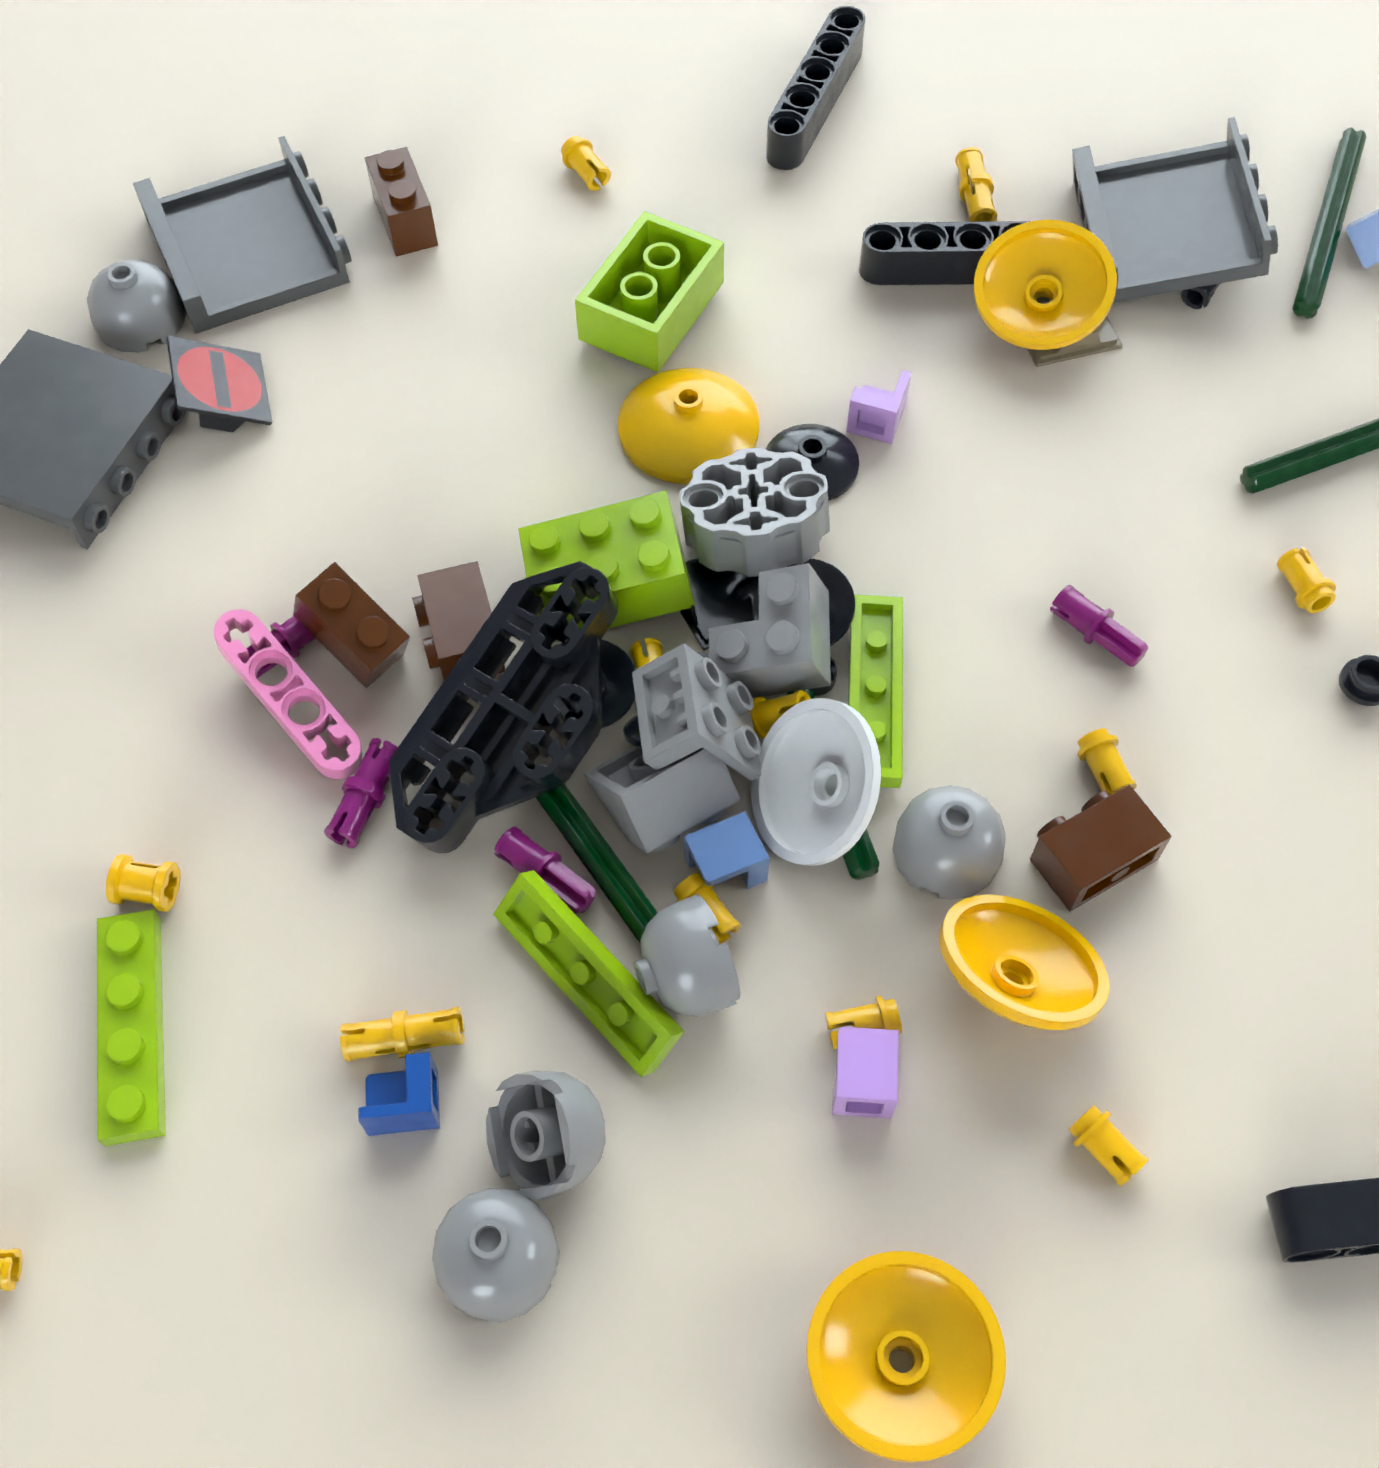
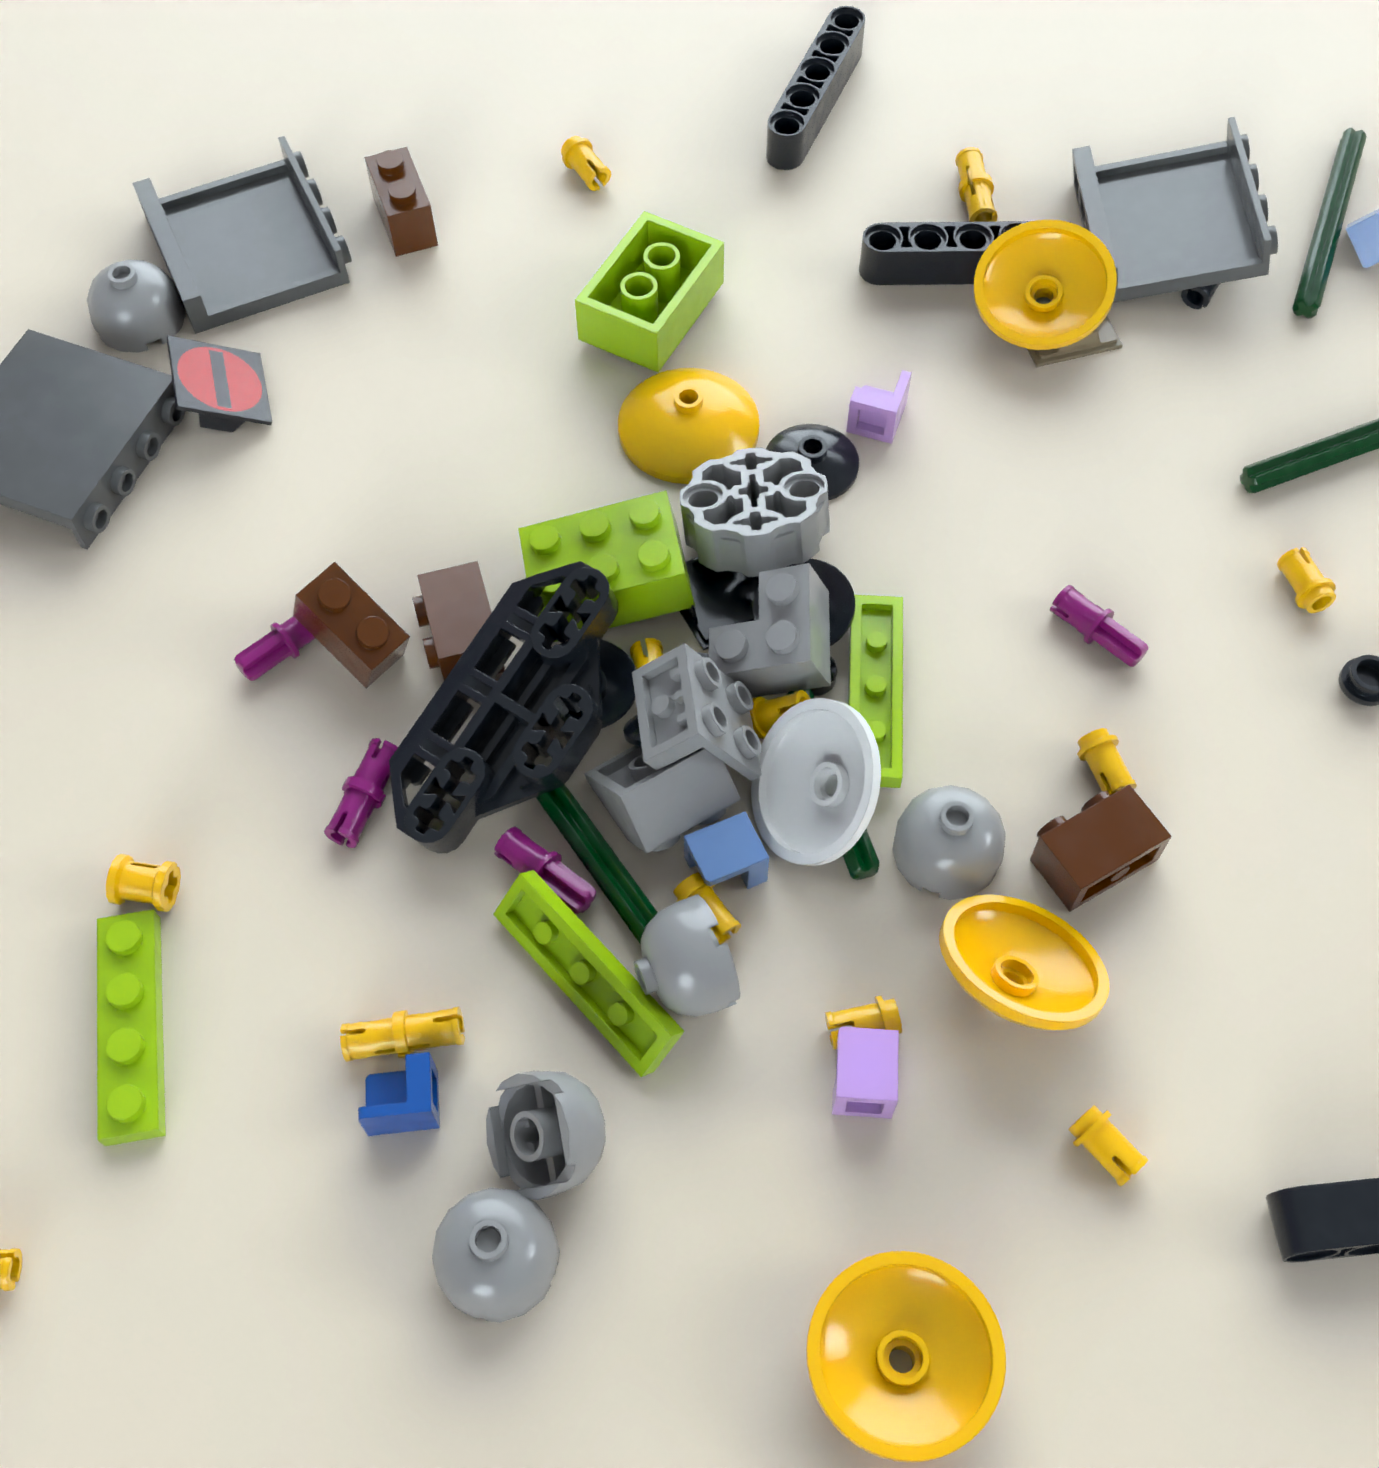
(283, 696): bright pink beam -> none

